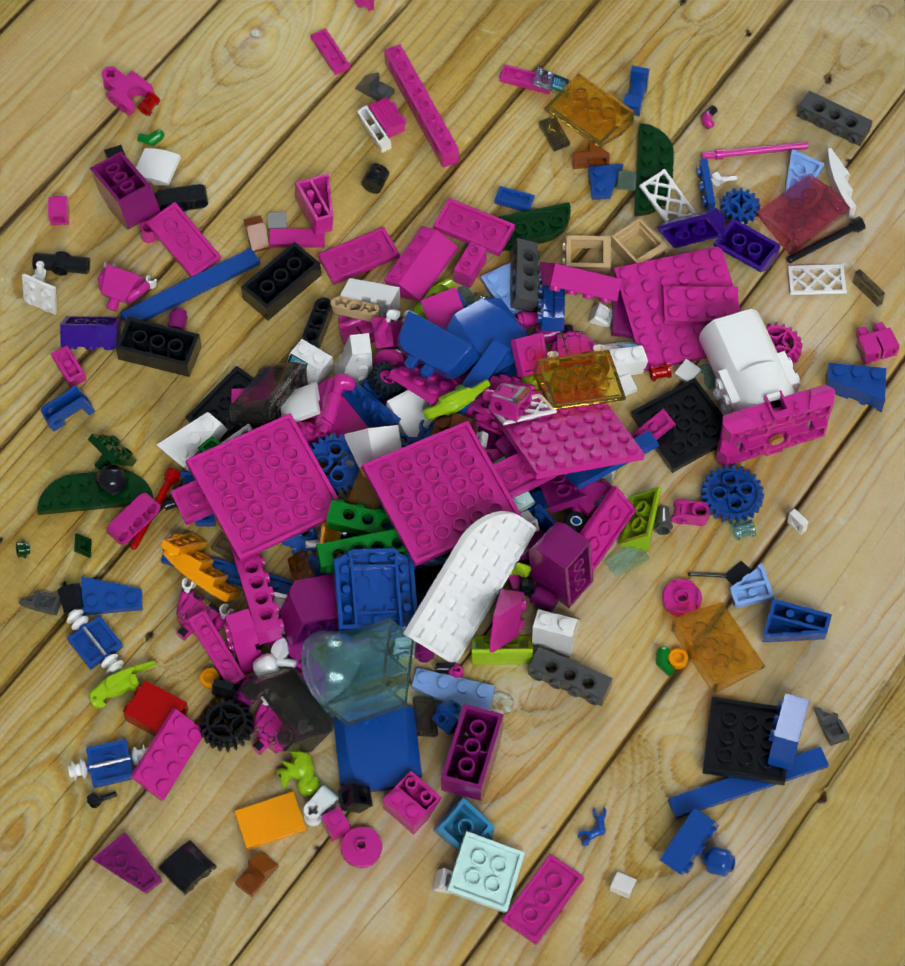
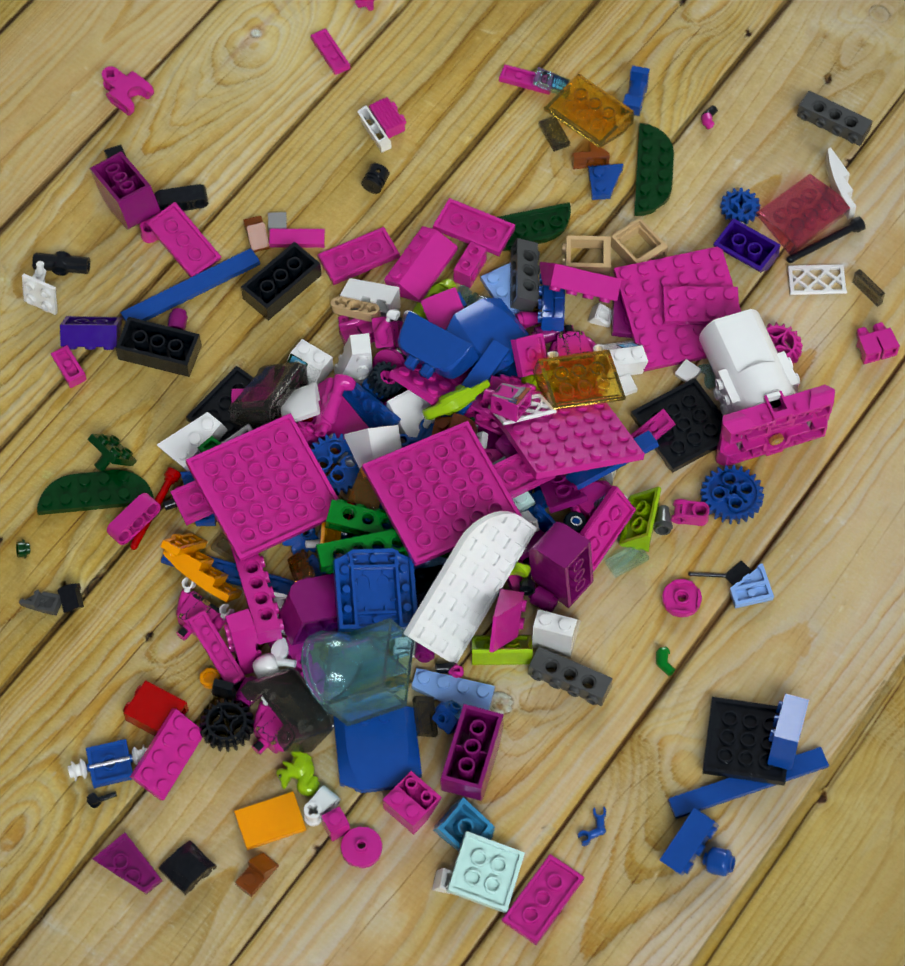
(58, 210): dark pink brick -> none
(65, 406): blue piece -> none
(82, 545): dark green slope -> none
(94, 642): blue plate -> none
(108, 597): blue wing -> none
(111, 480): black hair -> none
(117, 684): lime animal -> none
(122, 285): dark pink torso -> none
(148, 104): red bush -> none
(151, 139): green arm -> none
(158, 166): white slope -> none
(316, 202): dark pink wedge -> none
(320, 317): black beam -> none
(355, 798): black brick -> none
(374, 88): dark grey slope -> none
(421, 106): dark pink brick -> none
(514, 199): blue plate -> none
(623, 885): white slope -> none
(626, 180): dark green plate -> none
(652, 197): white window -> none
(660, 371): red bush -> none
(678, 658): light orange tile -> none
(693, 228): dark purple slope -> none
(705, 184): blue plate -> none
(716, 646): clear yellow slope -> none
(718, 180): white hand -> none
(719, 154): dark pink bar -> none
(743, 530): clear light blue bush -> none
(795, 623): blue wedge -> none
(797, 521): white tile -> none
(800, 167): light blue wing -> none
(832, 727): dark grey slope -> none
(858, 383): blue wedge -> none

